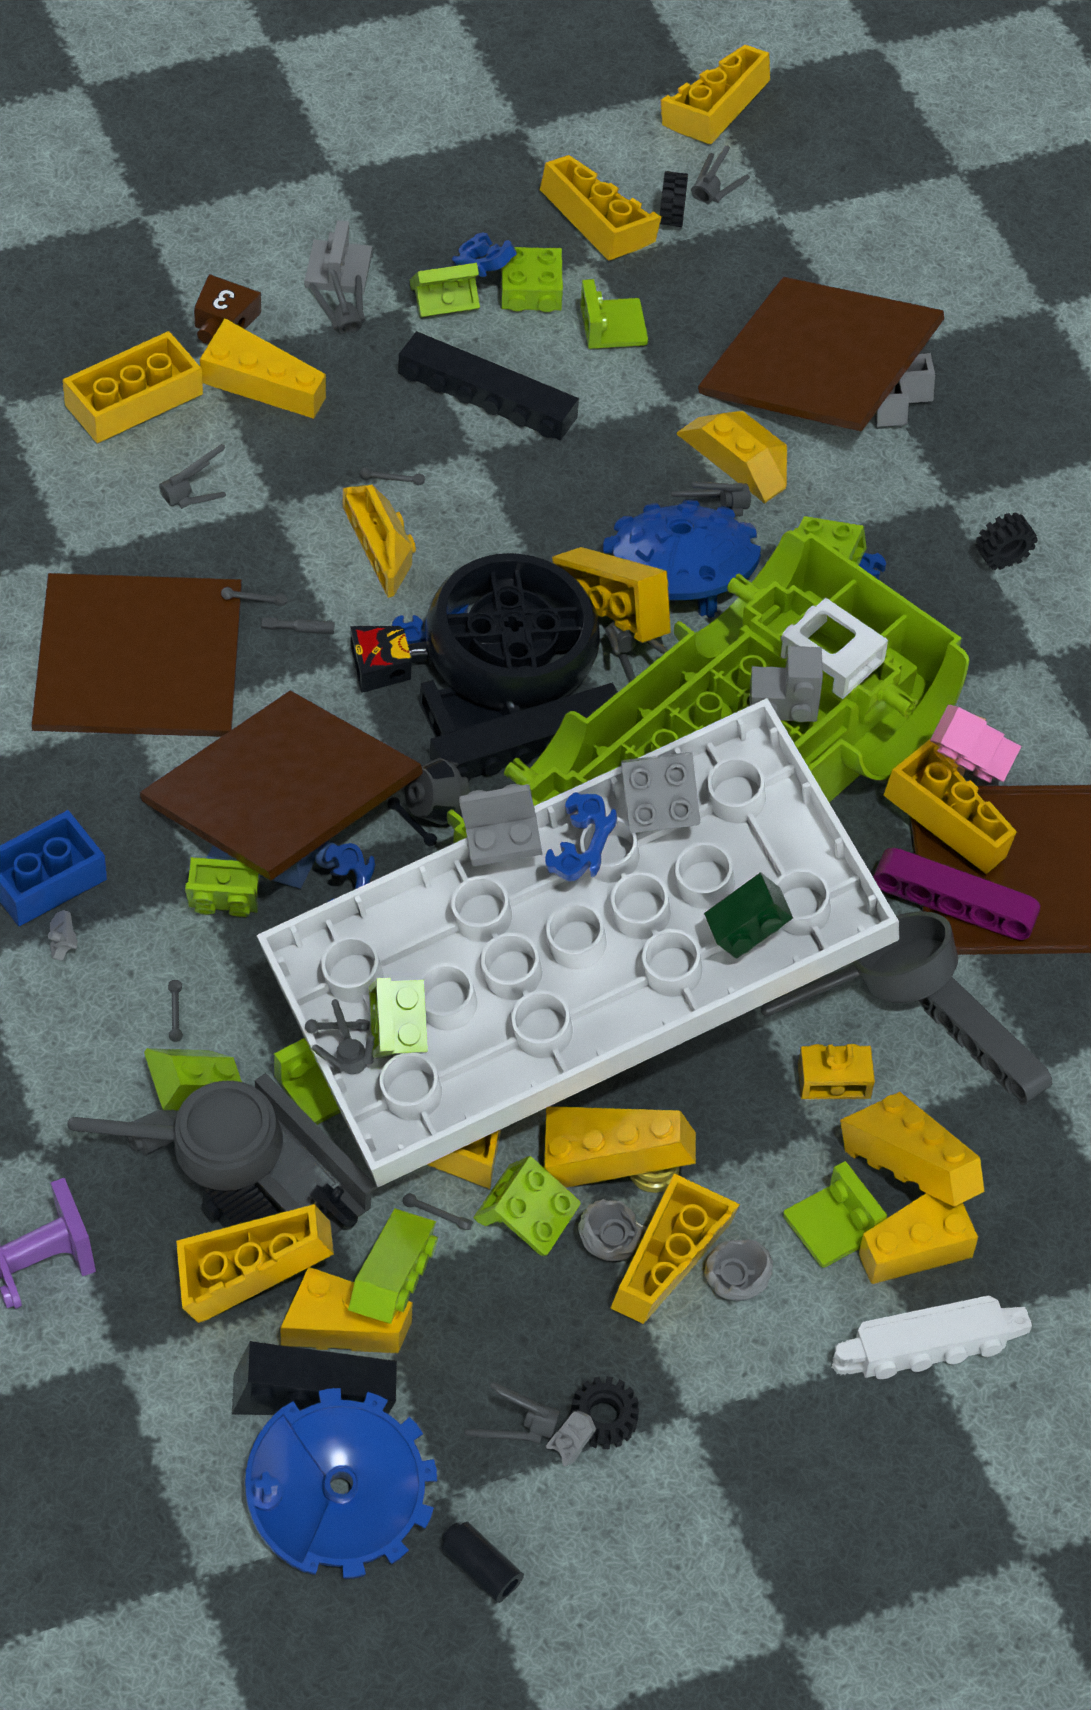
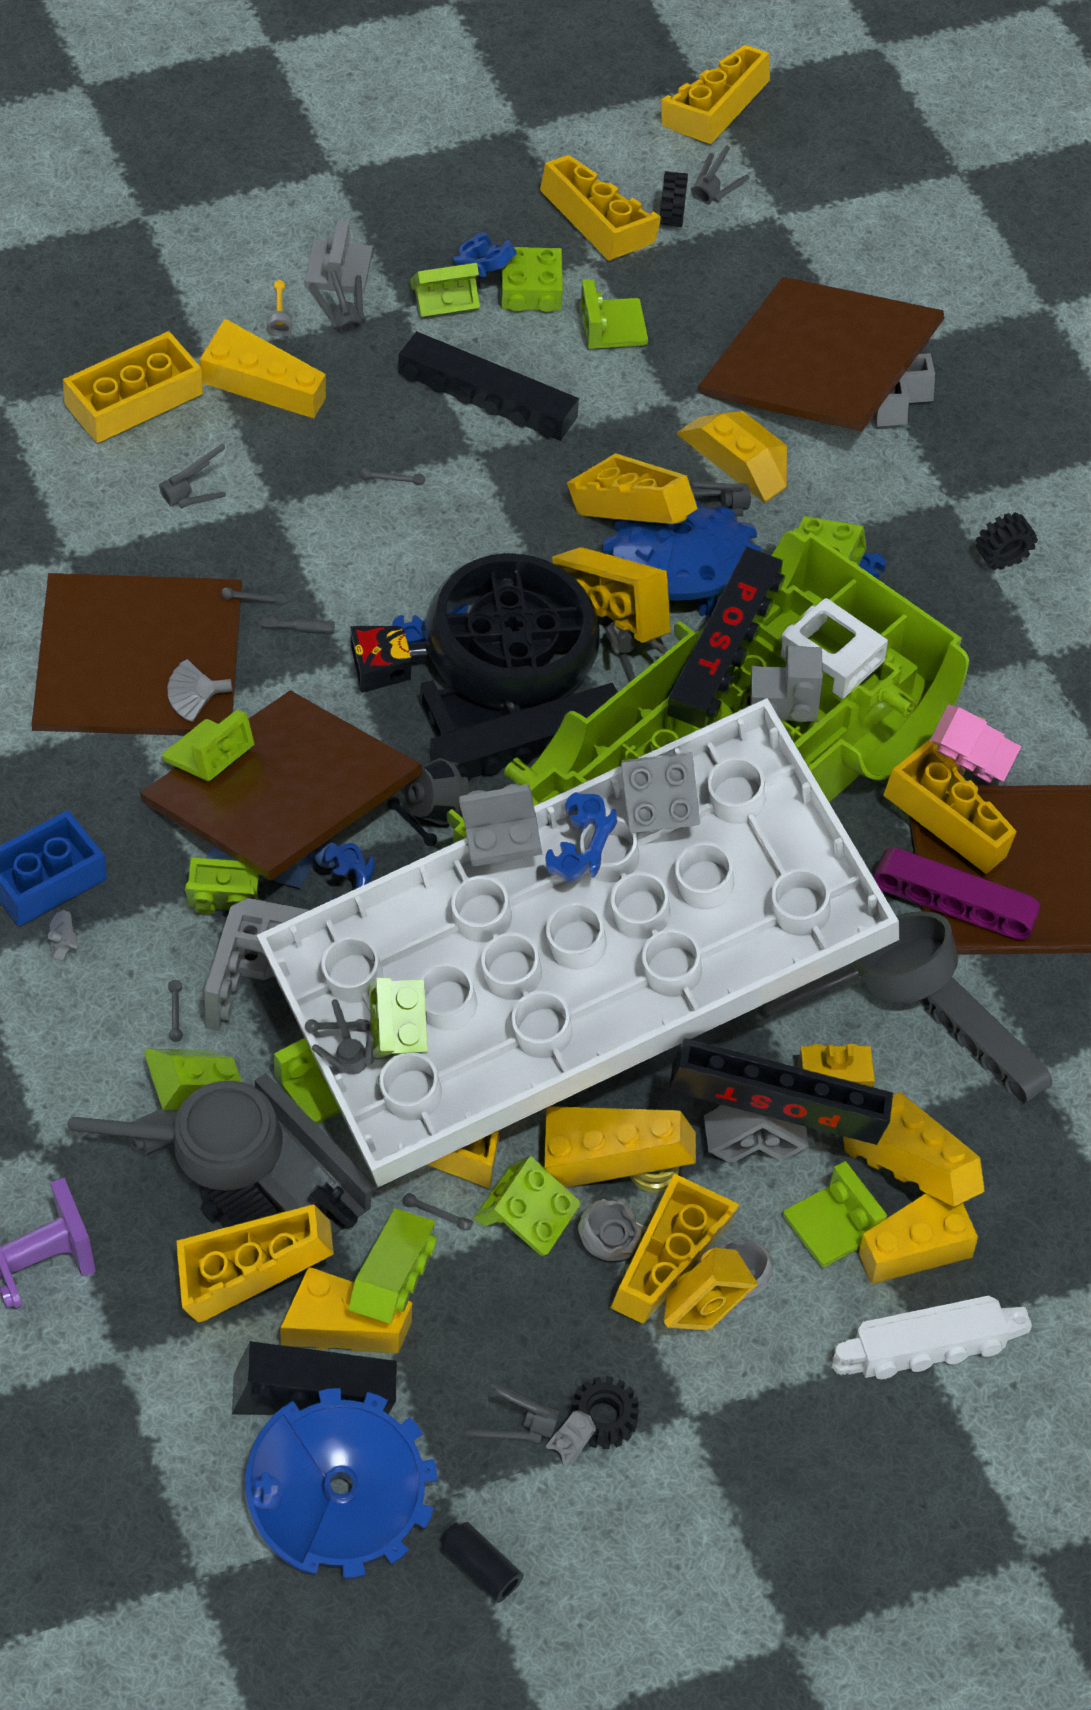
(191, 690): none -> light grey hand
(211, 746): none -> lime bracket
(222, 301): reddish brown torso -> none
(237, 940): none -> light grey bracket
(279, 319): none -> light grey hinge
(380, 534): yellow wedge -> none
(632, 491): none -> yellow wedge
(708, 1290): none -> yellow slope
(725, 638): none -> black brick
(738, 1133): none -> light grey brick
(748, 915): dark green brick -> none
(781, 1091): none -> black brick

